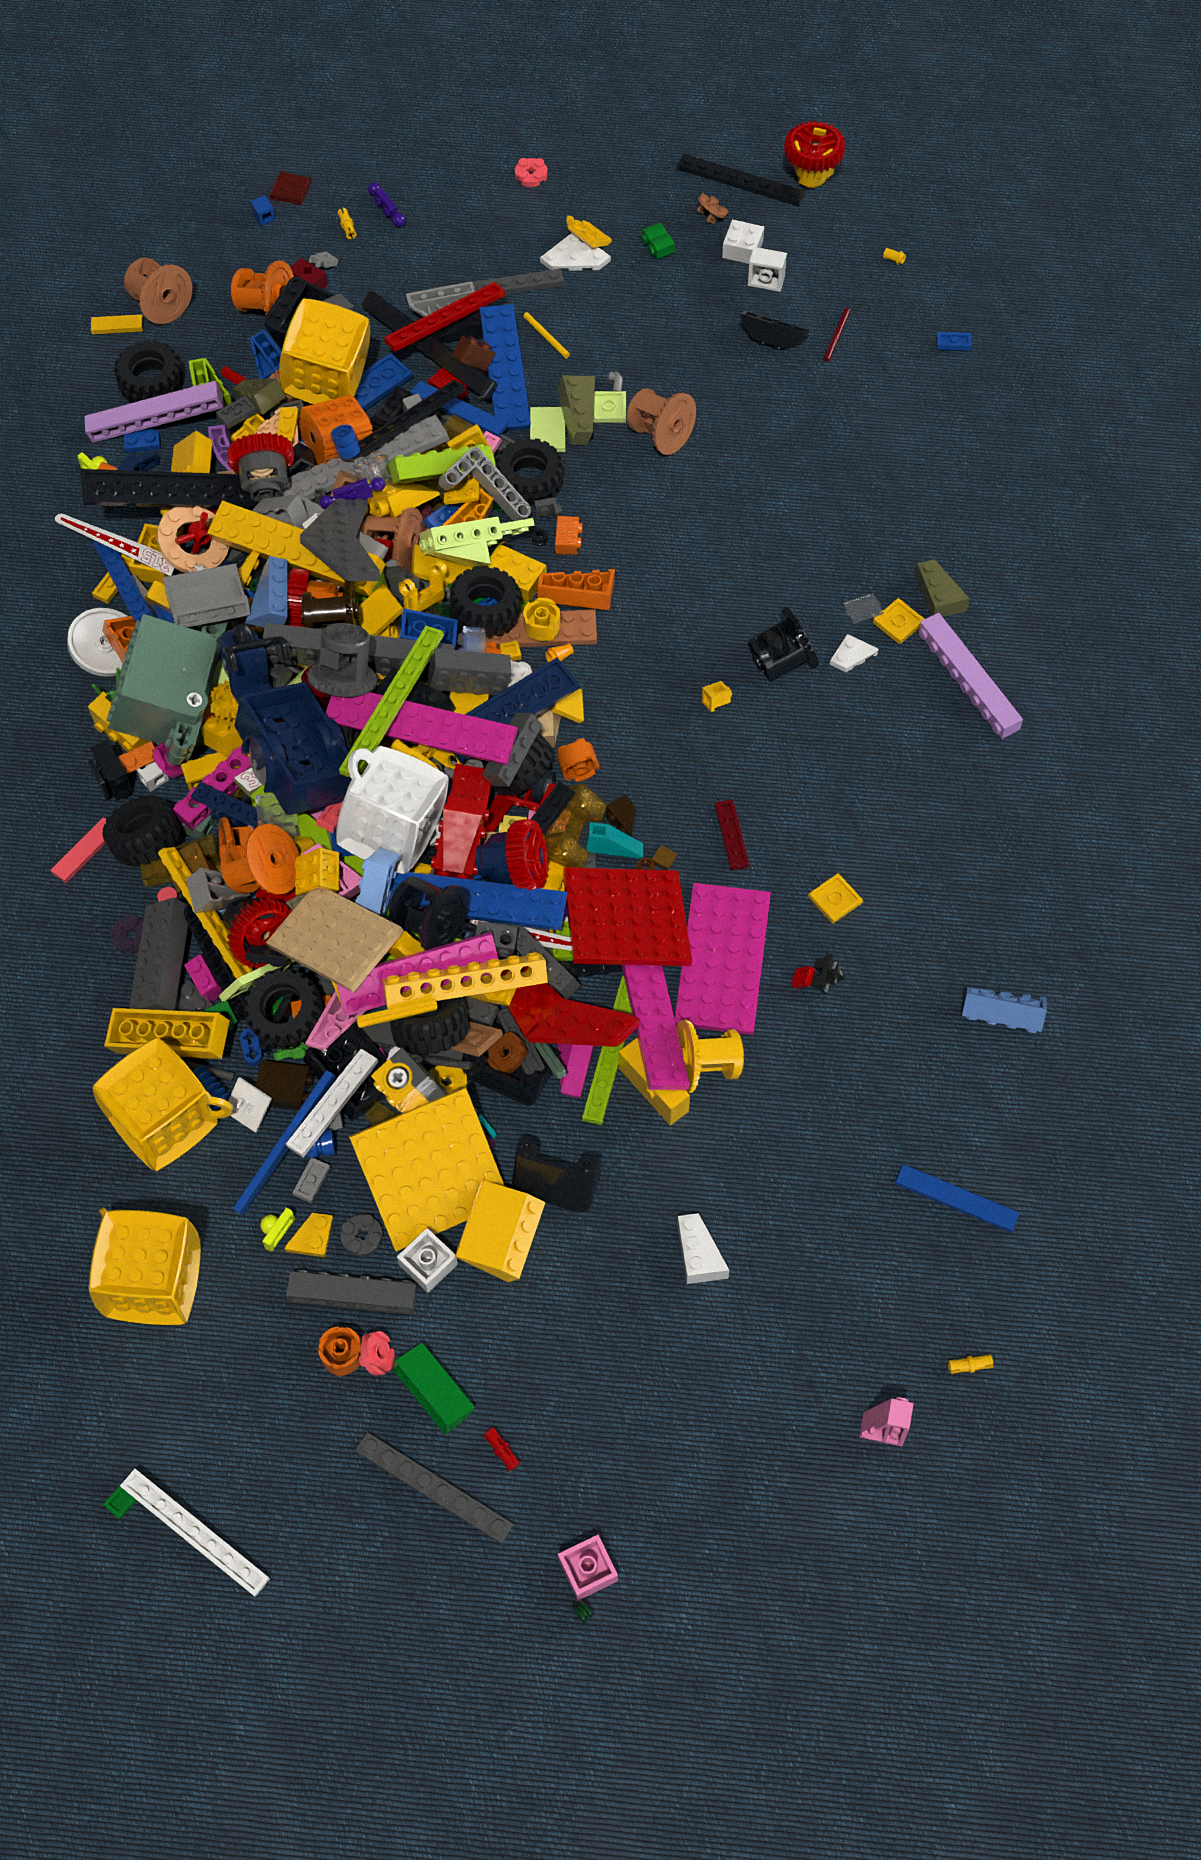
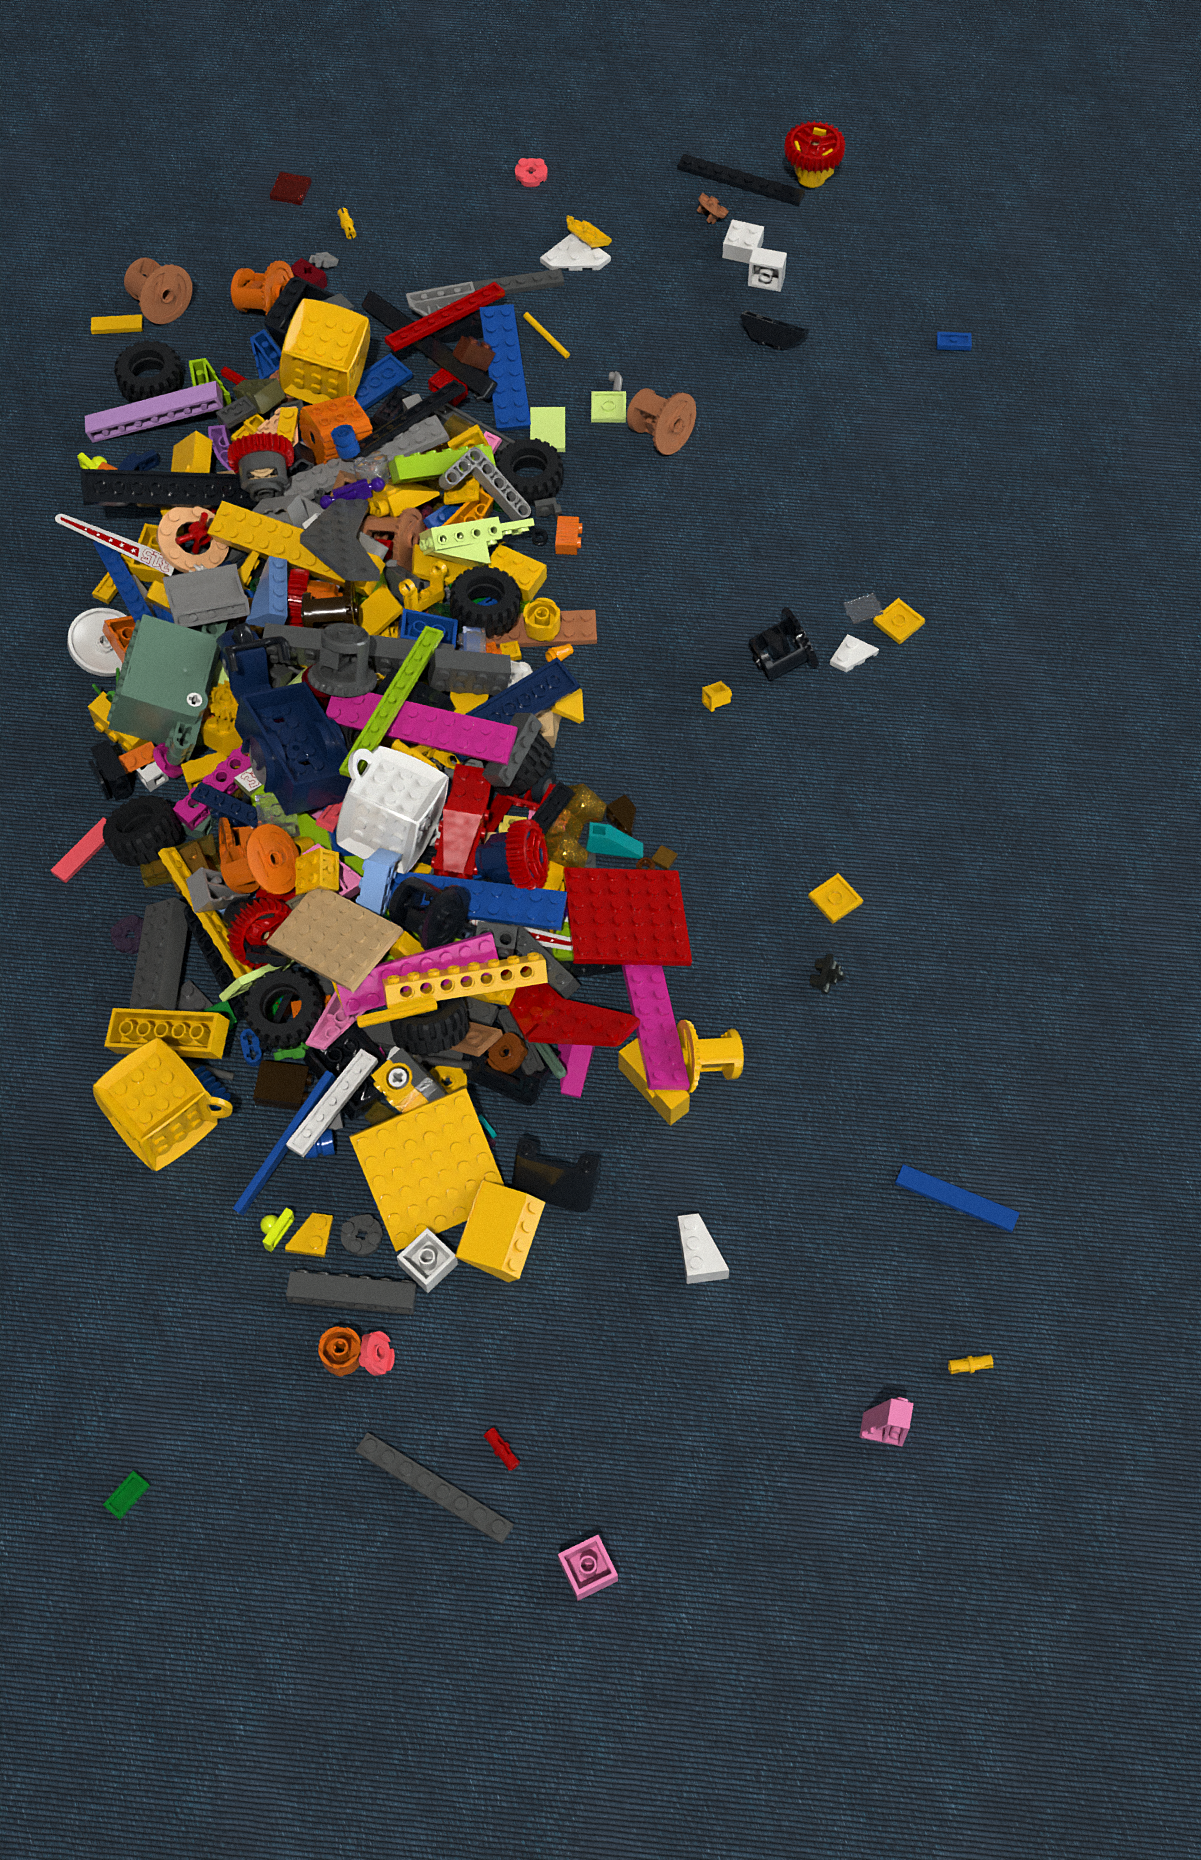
(142, 441): blue wing -> none
(145, 1267): yellow piece -> none
(167, 893): coral tile -> none
(195, 1532): white plate -> none
(203, 978): dark pink brick -> none
(248, 1104): white piece -> none
(262, 210): blue brick -> none
(311, 1180): light grey plate -> none
(386, 204): dark purple plate -> none
(433, 1388): green brick -> none
(465, 411): blue tile -> none
(577, 405): olive wedge -> none
(577, 760): orange brick -> none
(578, 588): orange wedge -> none
(582, 1611): dark green bush -> none
(606, 1068): lime plate -> none
(657, 241): green brick -> none
(727, 957): dark pink plate -> none
(731, 835): dark red tile -> none
(803, 977): red tile -> none
(836, 335): dark red bar -> none
(898, 257): yellow pin -> none
(940, 590): olive wedge -> none
(970, 676): lavender brick -> none
(1005, 1009): medium blue wedge -> none

